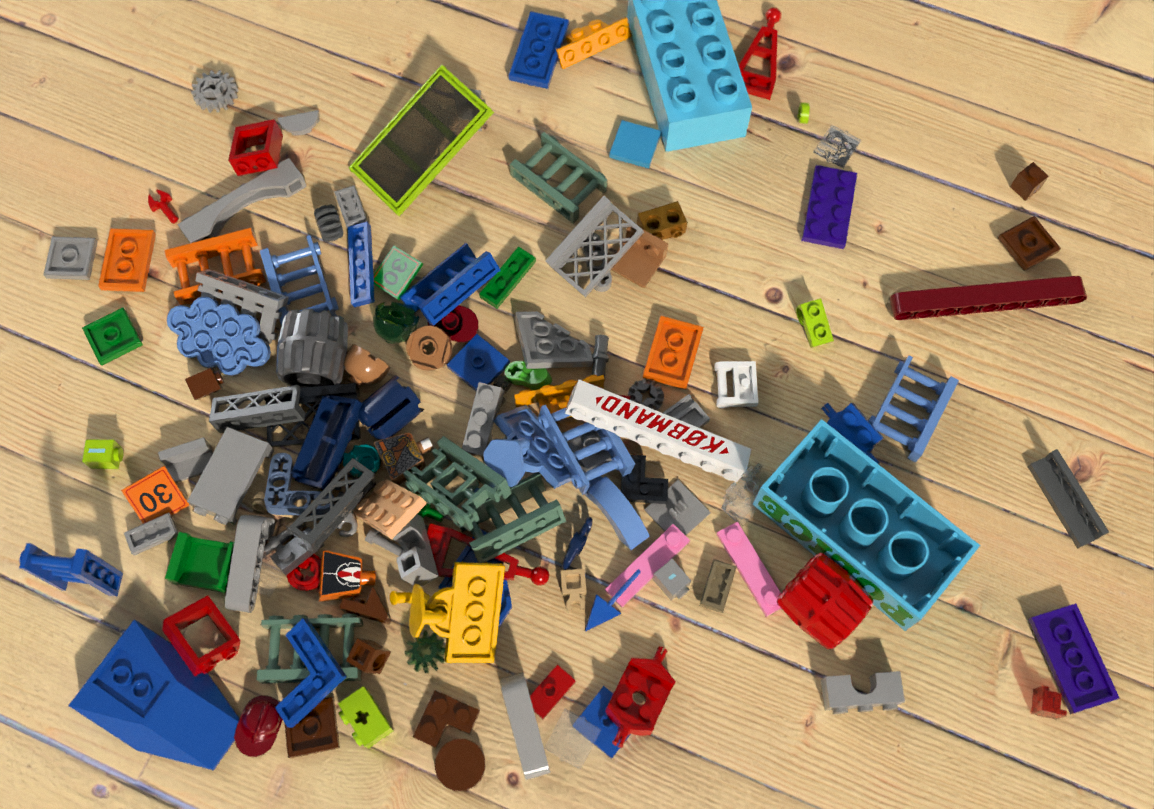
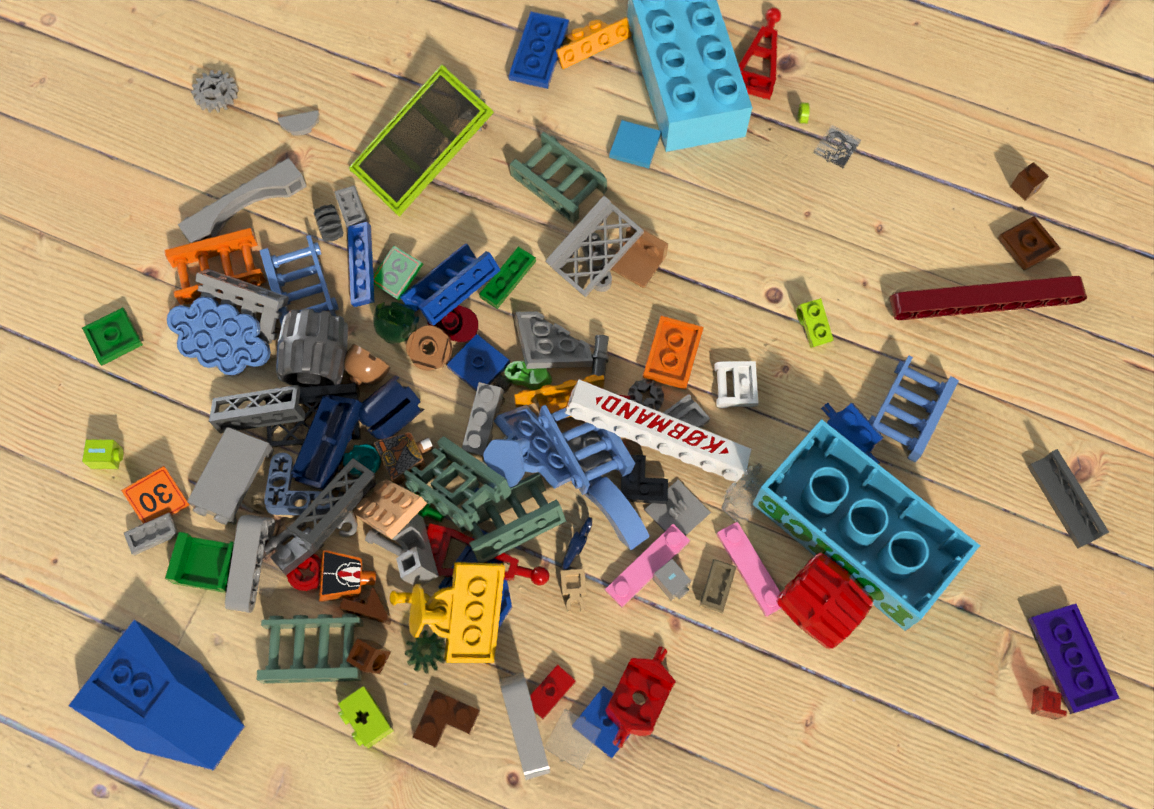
(70, 258): light grey plate -> none
(81, 568): blue fence -> none
(127, 260): orange plate -> none
(163, 205): red bar -> none
(176, 622): red window -> none
(186, 459): light grey panel -> none
(205, 383): reddish brown brick -> none
(253, 135): red window -> none
(258, 726): dark red piece -> none
(315, 732): reddish brown tile -> none
(324, 675): blue plate -> none
(460, 765): reddish brown tile -> none
(604, 611): blue piece -> none
(660, 218): pearl gold brick -> none
(829, 207): dark purple plate -> none
(885, 691): light grey arch -> none

